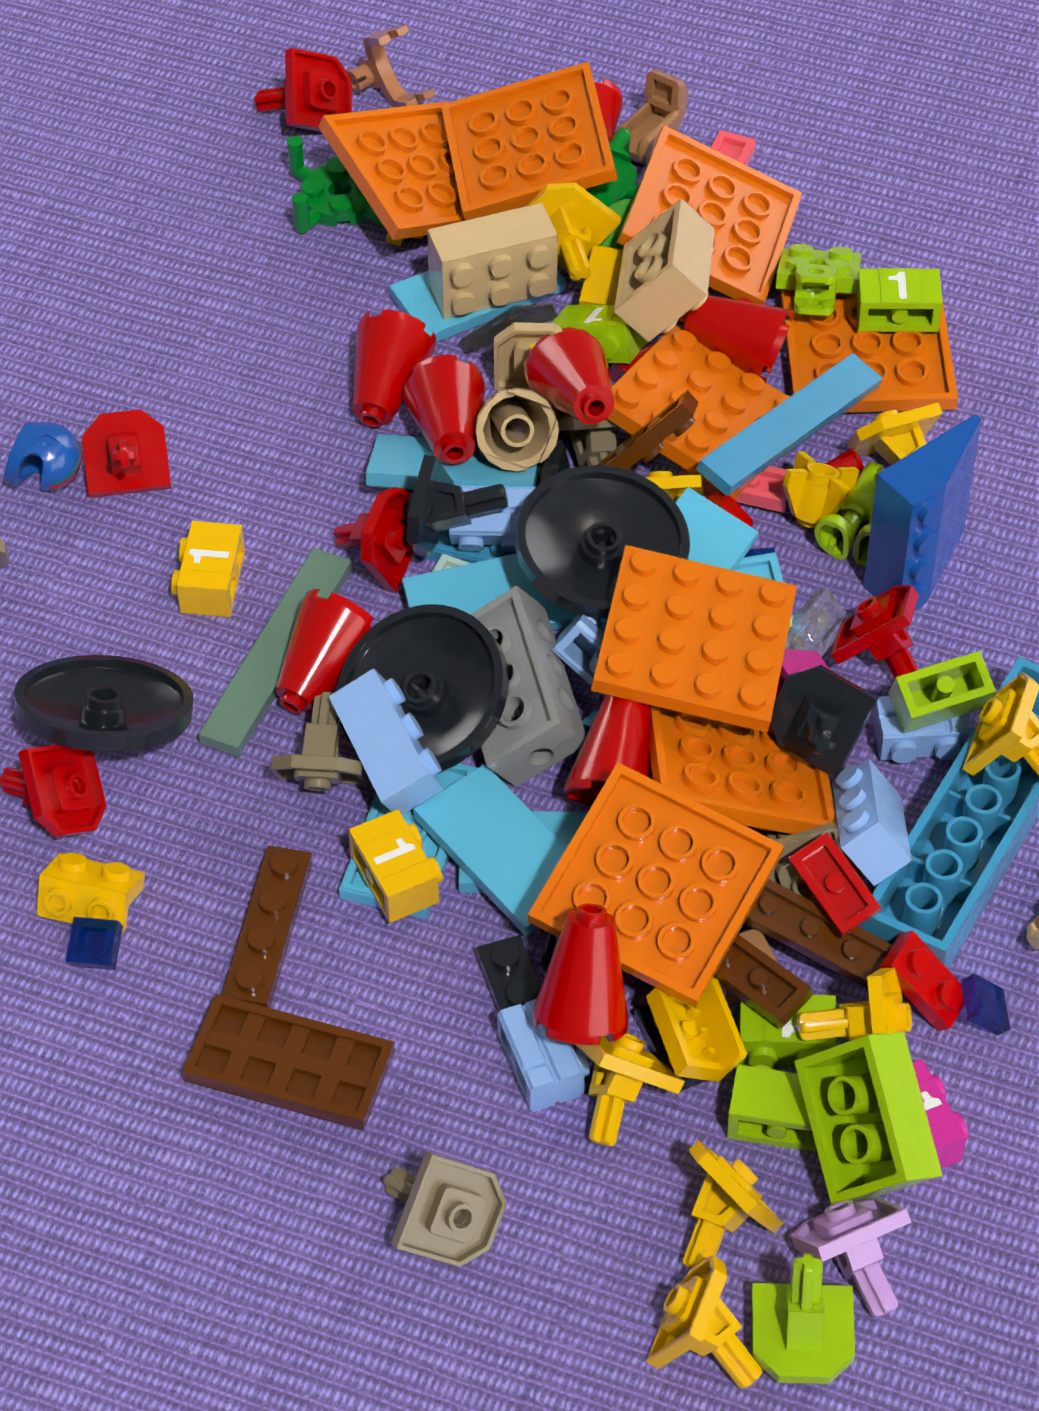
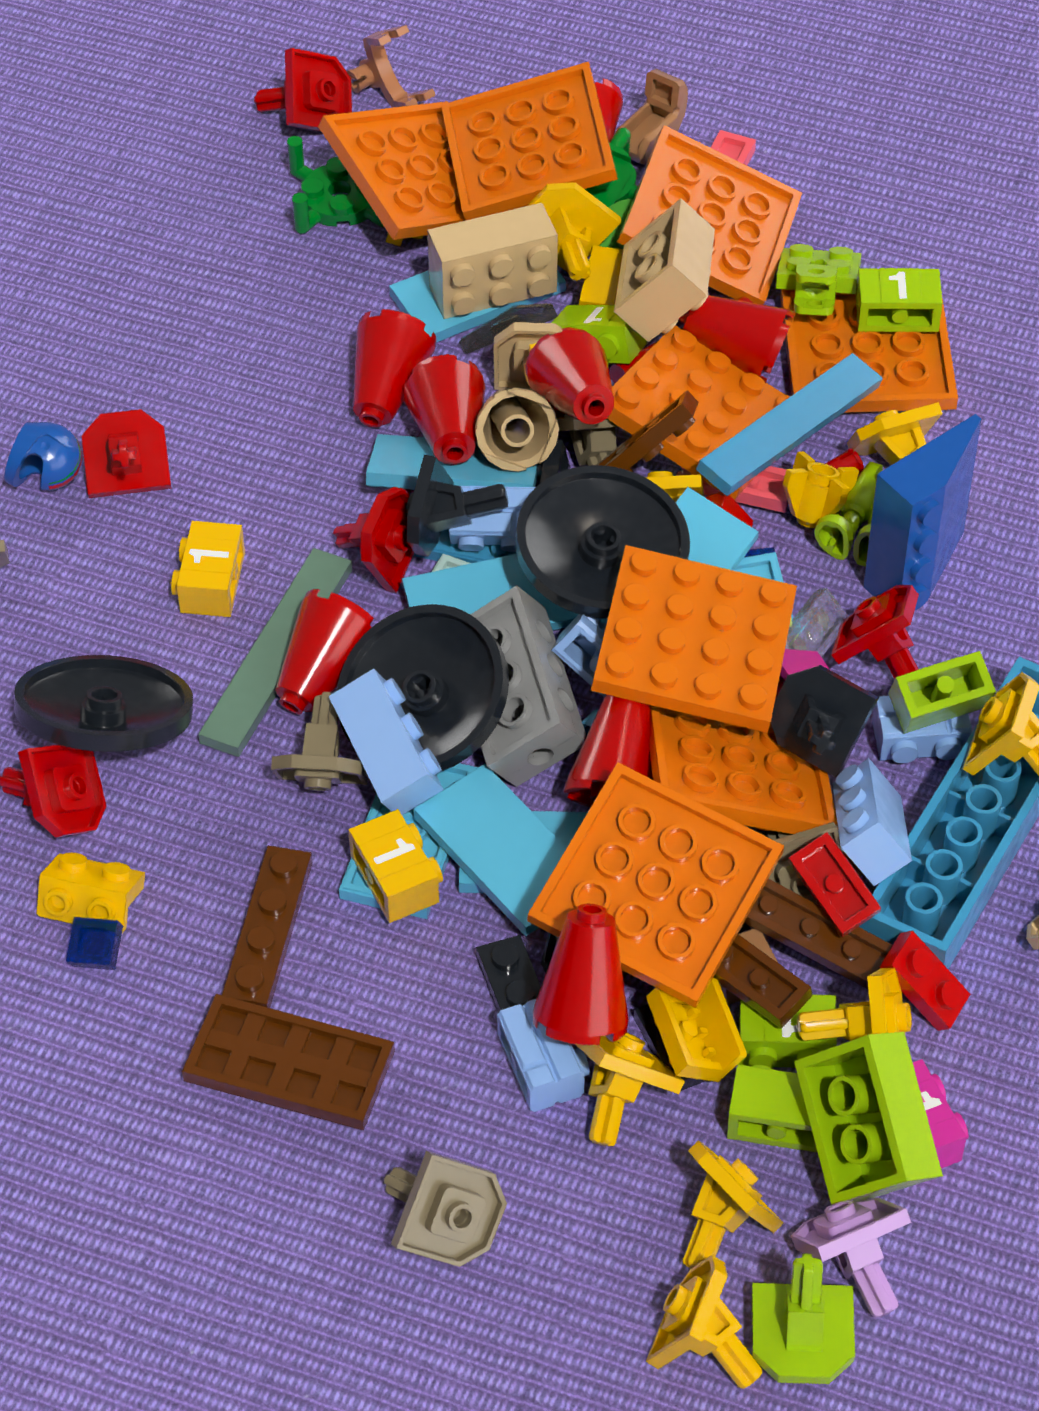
(985, 1004): clear blue tile -> none

